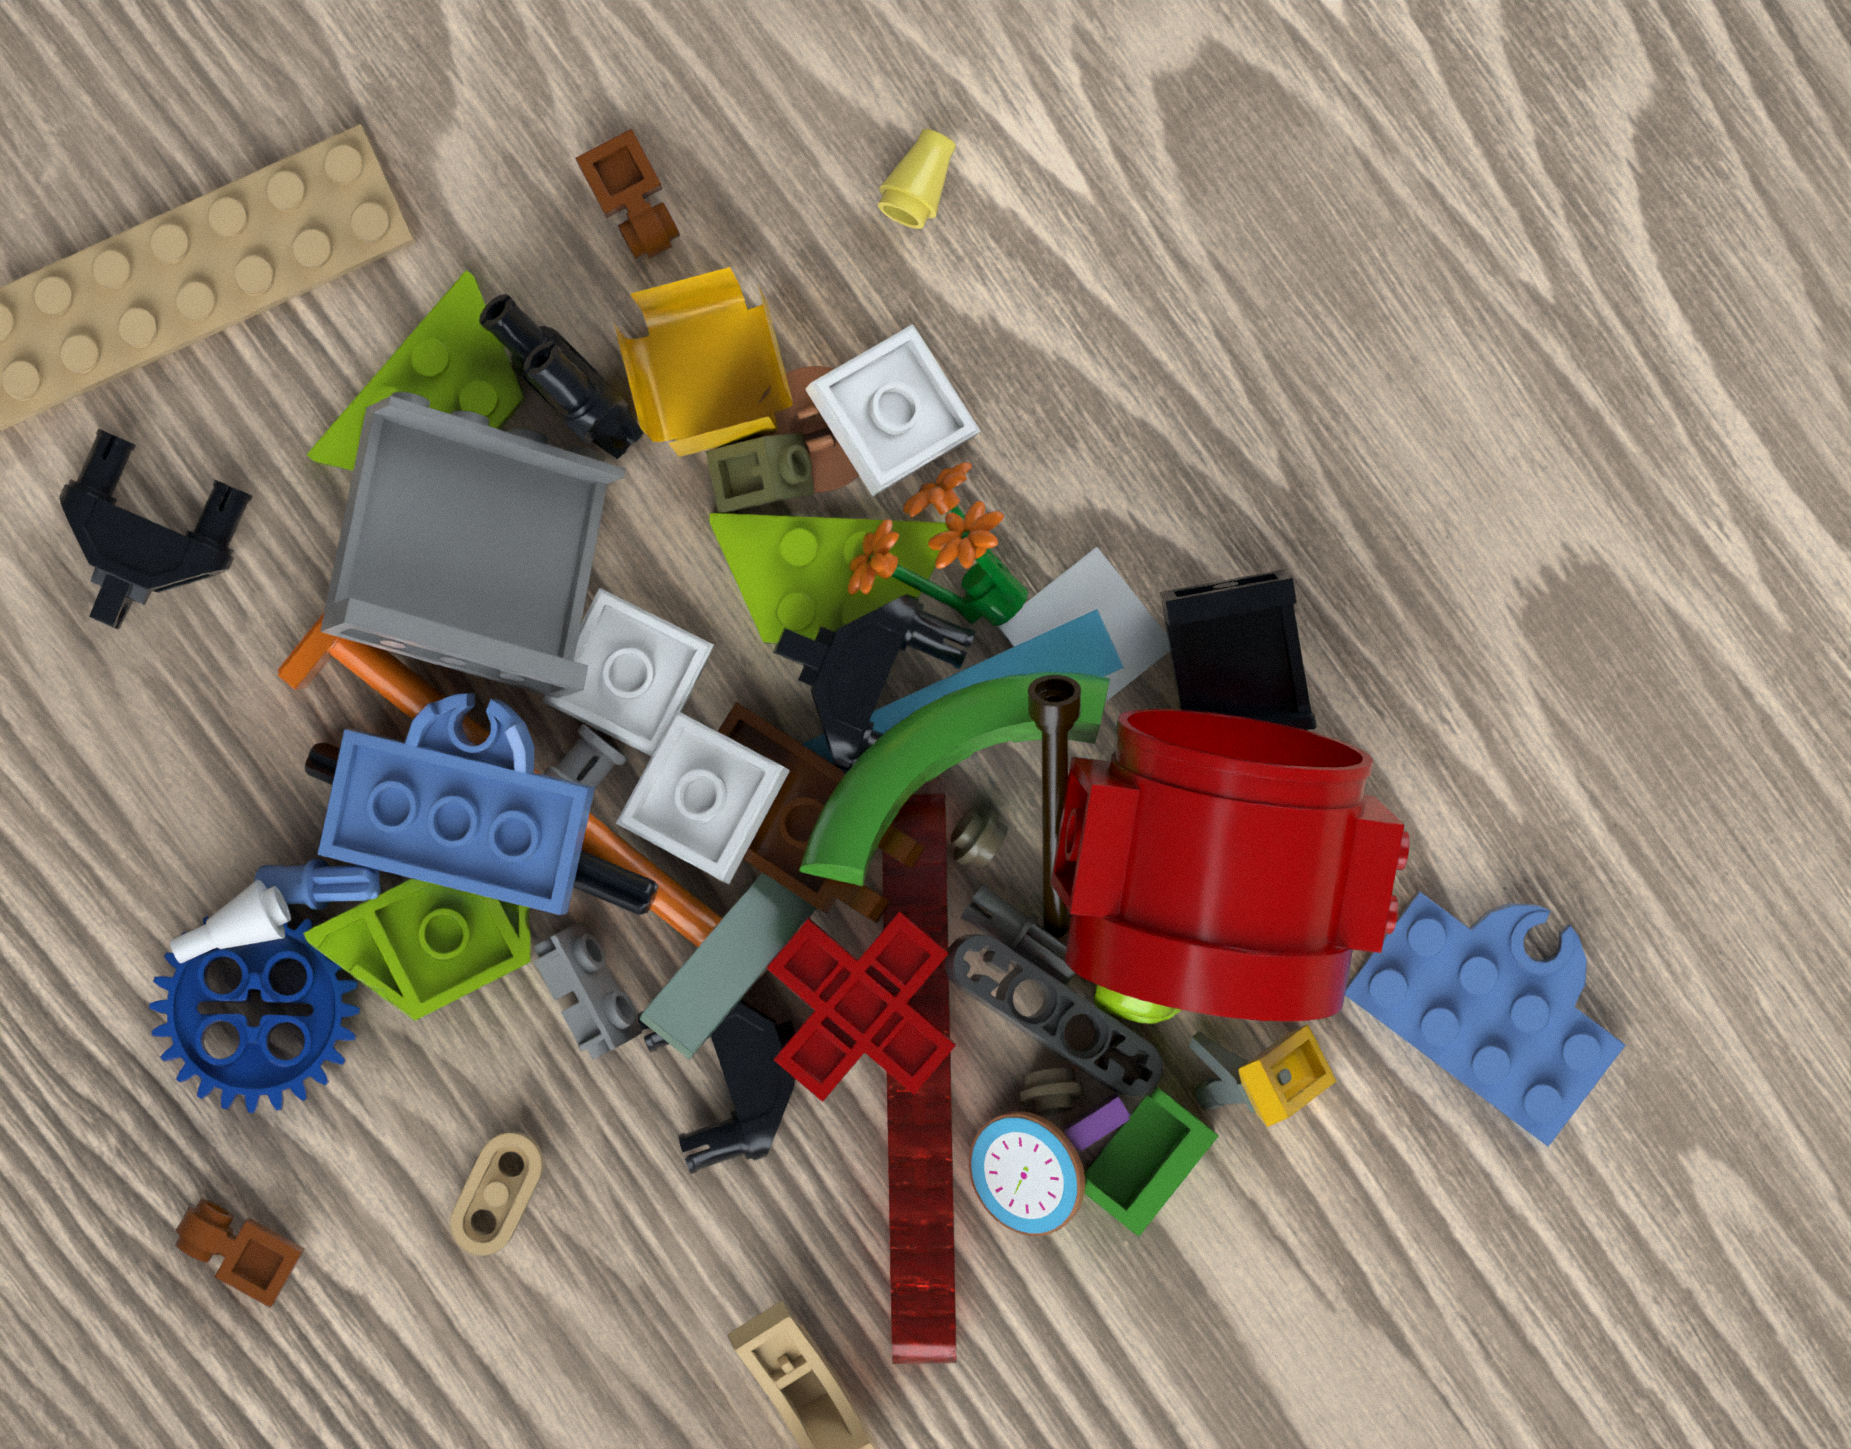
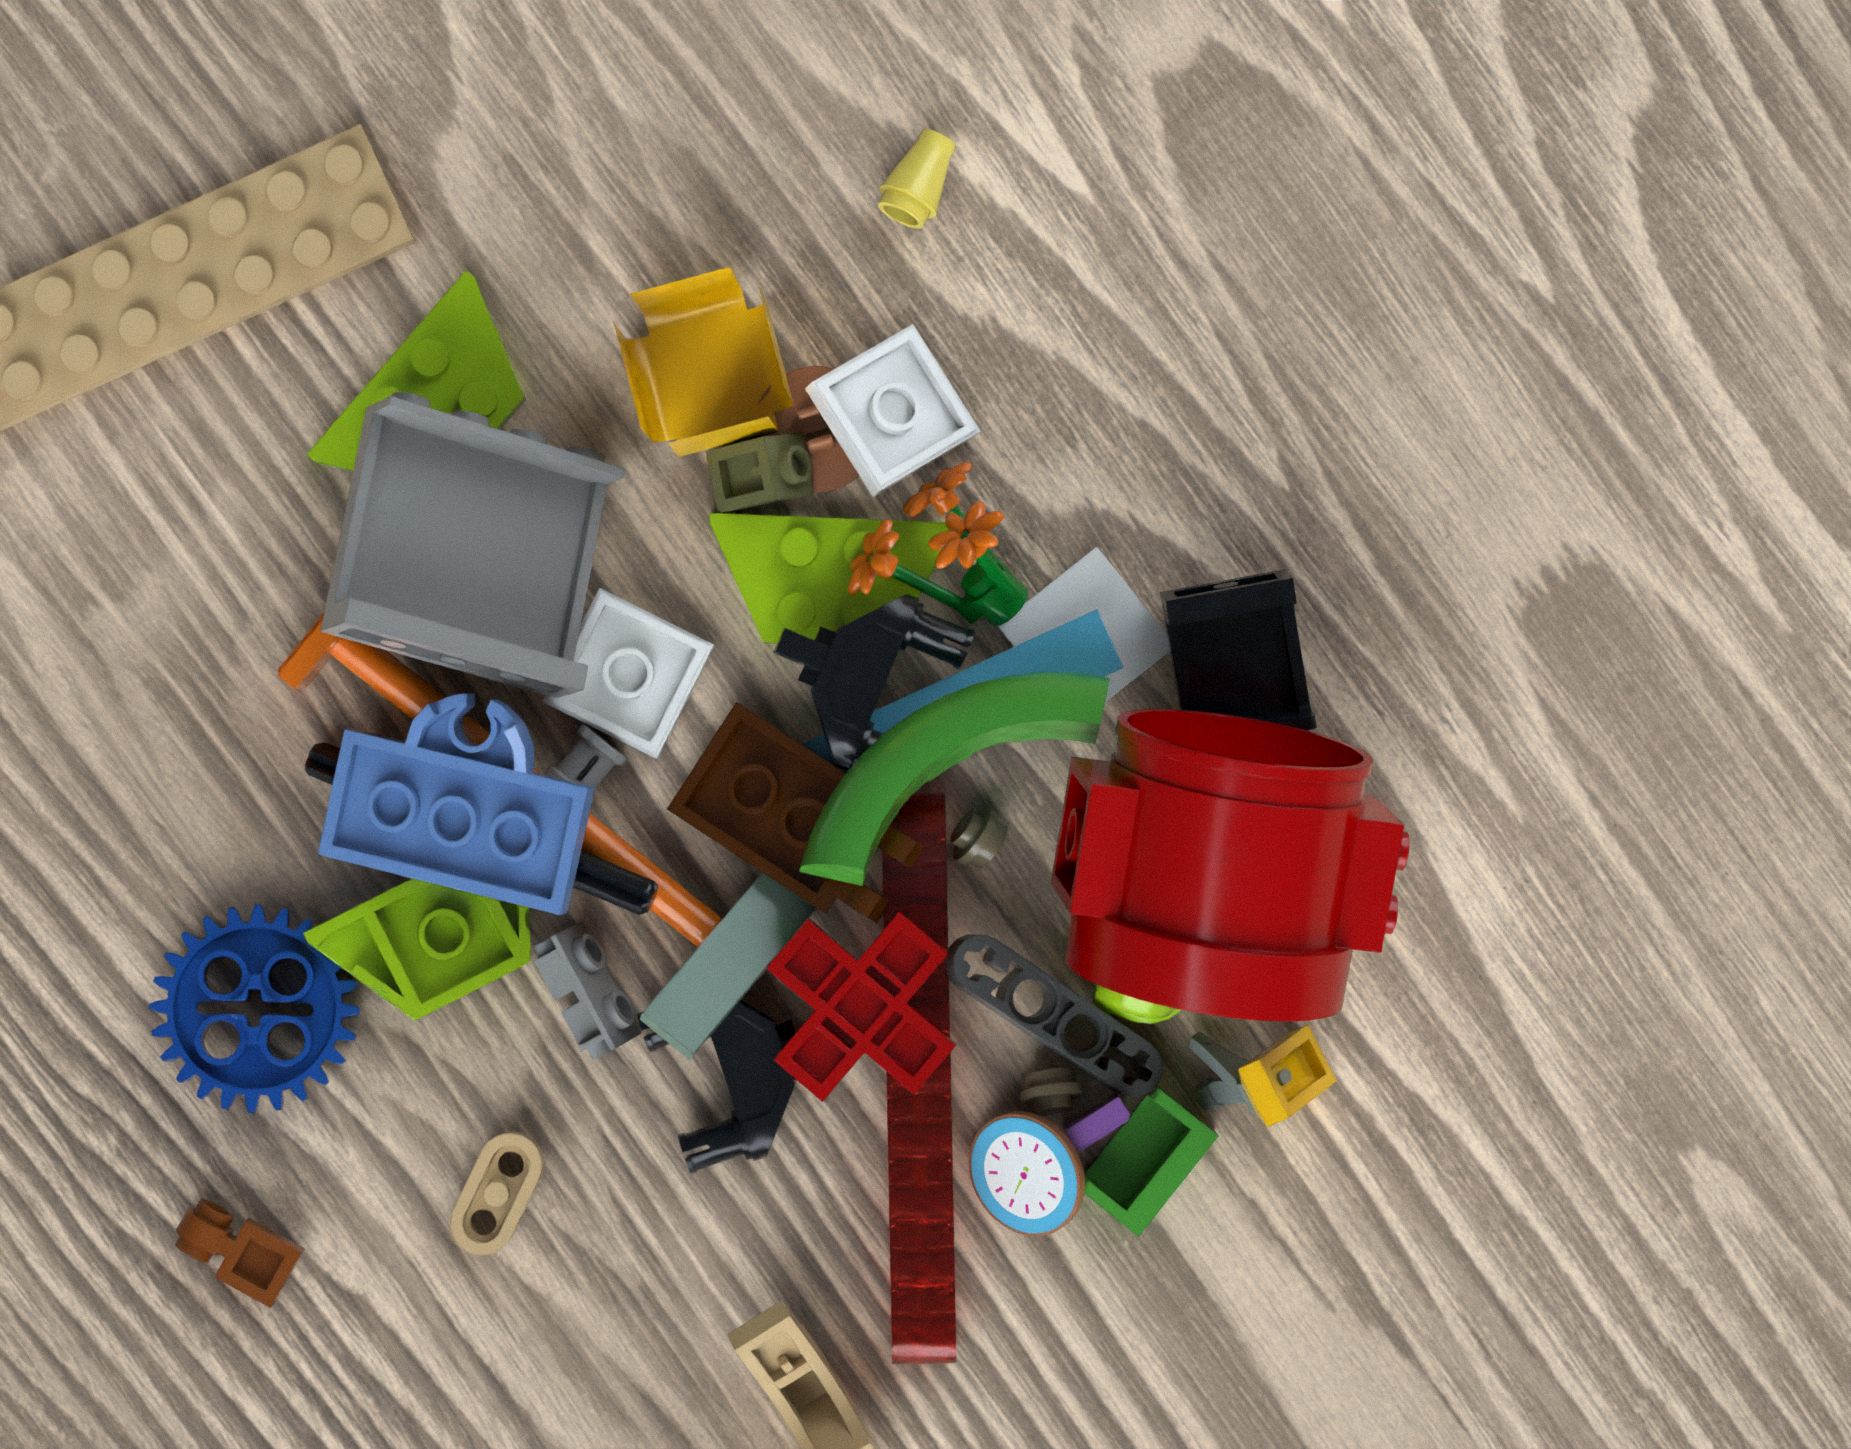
(133, 552): black connector -> none
(247, 919): white cone -> none
(320, 884): medium blue axle -> none
(563, 378): black connector -> none
(622, 180): dark orange plate -> none
(702, 797): white tile -> none
(1019, 933): light grey axle -> none
(1054, 708): dark brown piece -> none
(1491, 1009): medium blue plate -> none

